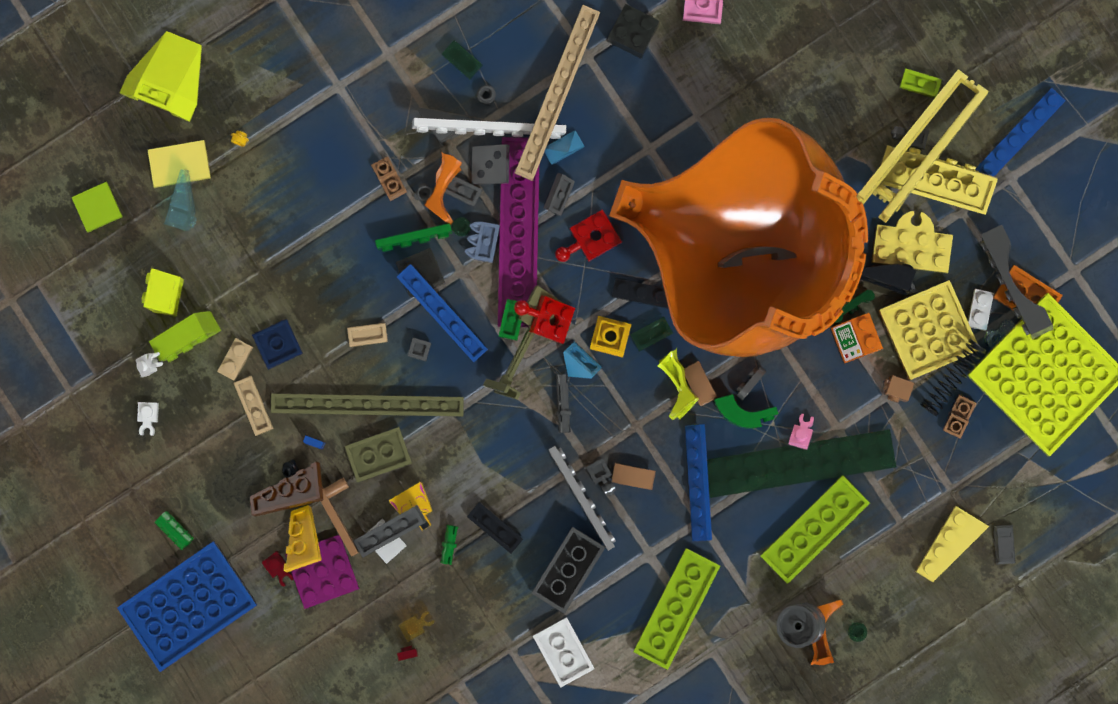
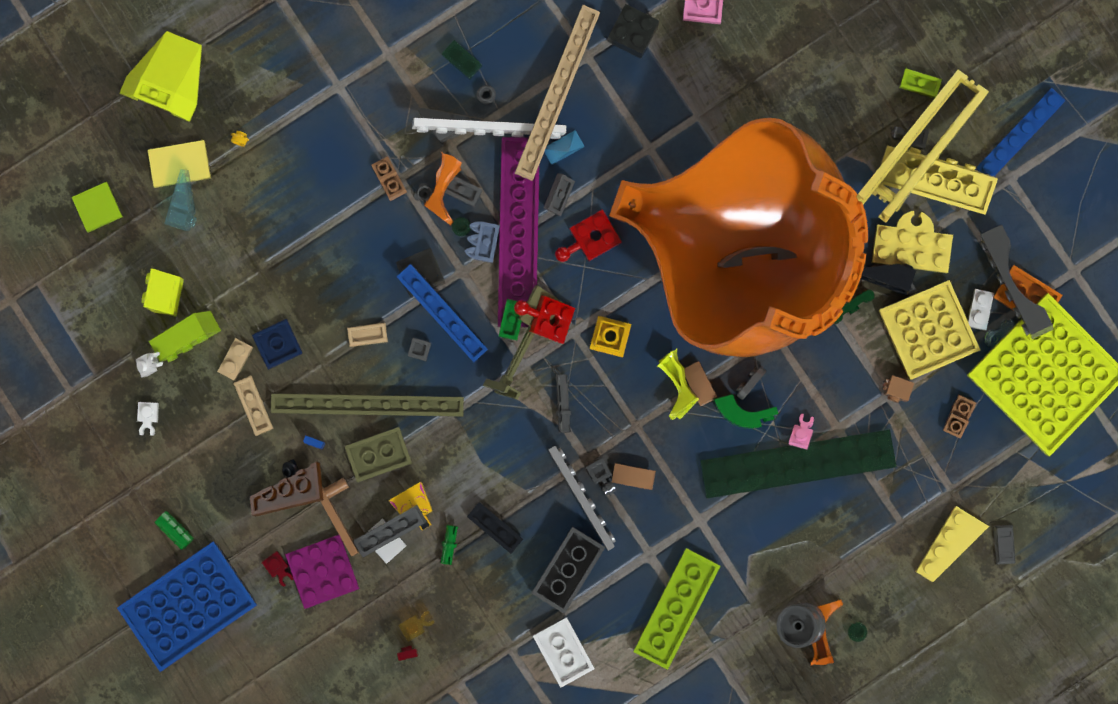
(303, 540): yellow wing -> none
(406, 239): green plate -> none
(490, 164): dark grey tile -> none
(580, 363): dark azure slope -> none
(639, 293): black plate -> none
(651, 334): clear green plate -> none
(698, 482): blue plate -> none
(815, 529): lime plate -> none
(856, 338): slope -> none
(931, 409): black piece -> none

